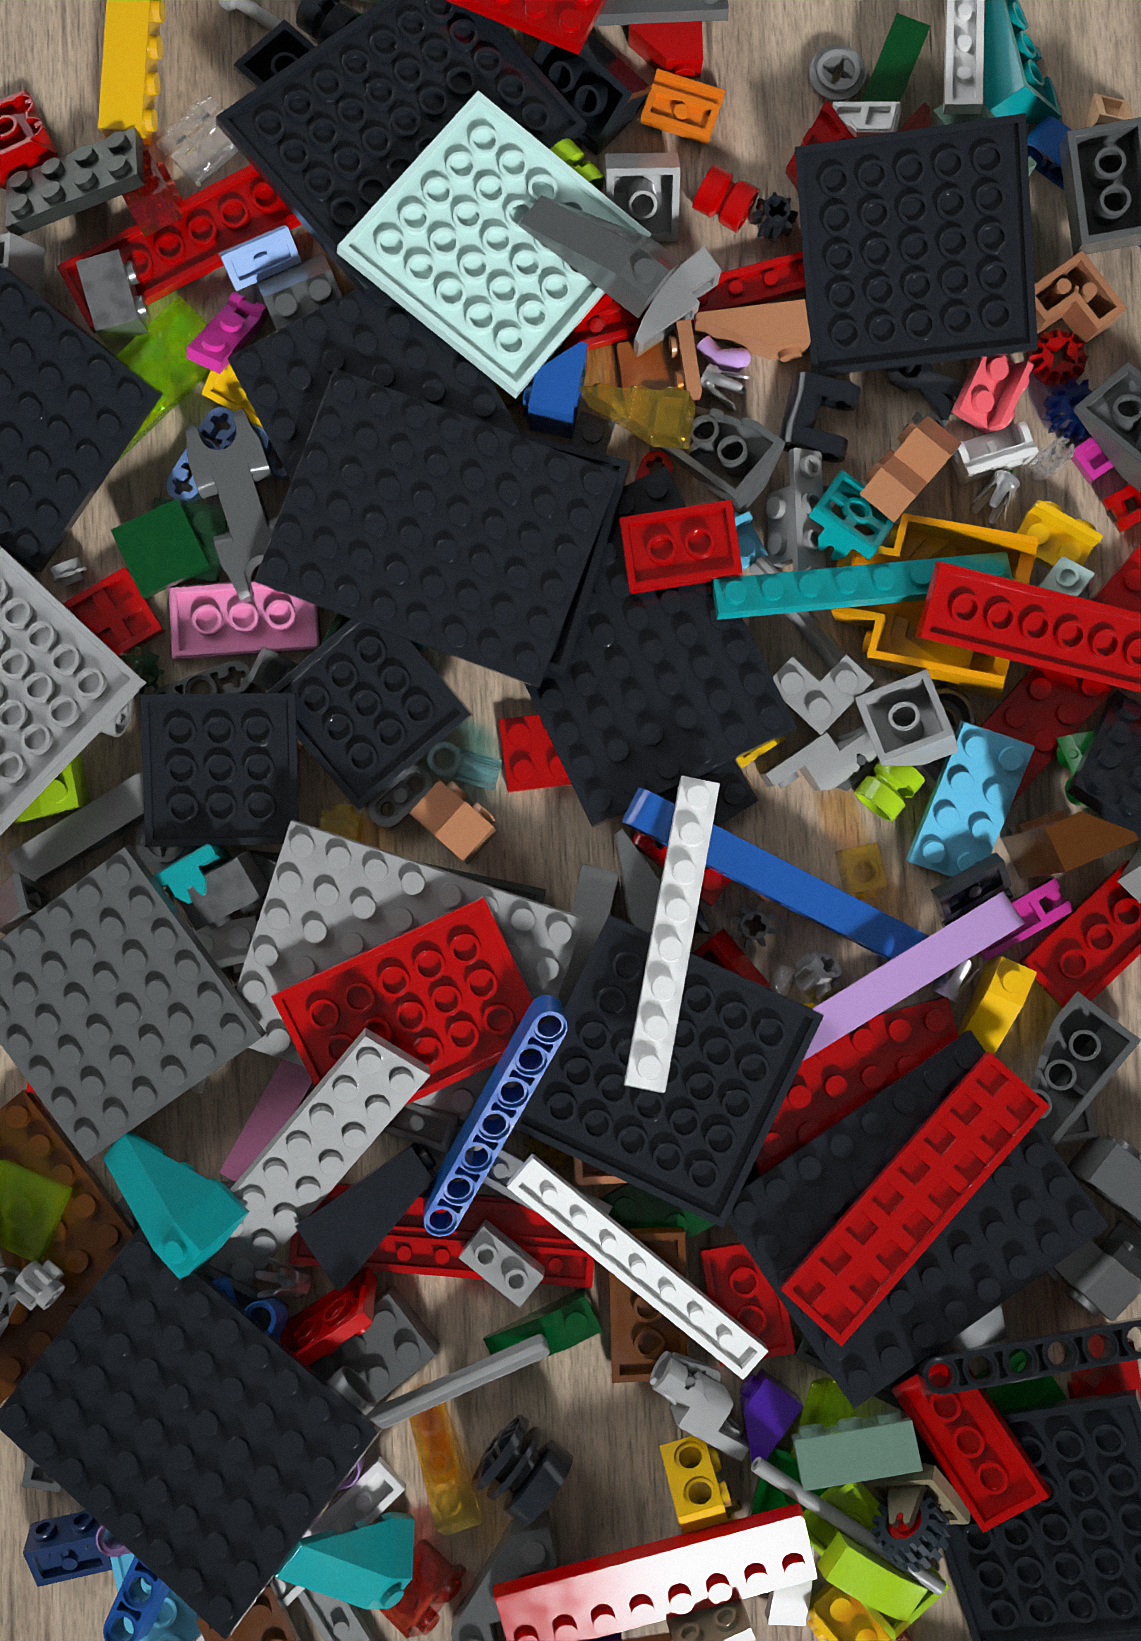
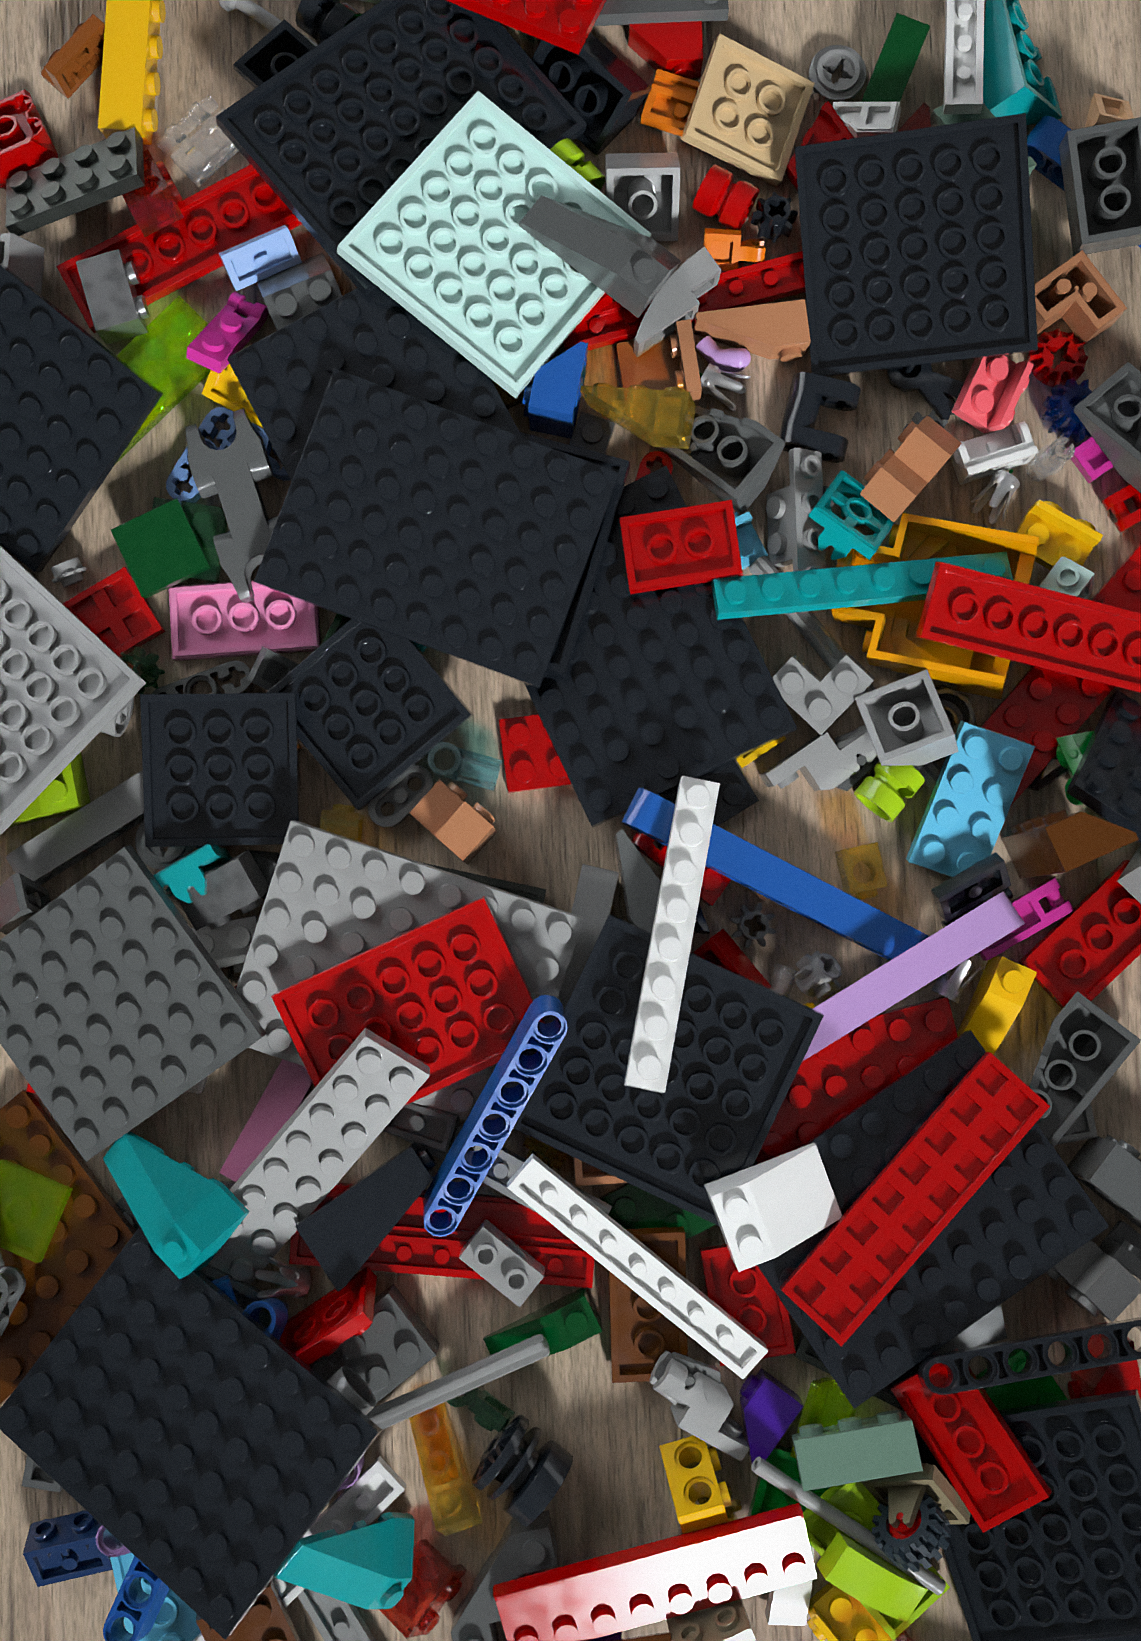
(39, 1285): light grey gear -> none
(76, 58): none -> dark orange bracket
(488, 1410): none -> clear green plate
(728, 249): none -> orange plate
(747, 110): none -> tan plate
(773, 1205): none -> white slope
(1048, 775): none -> black bar

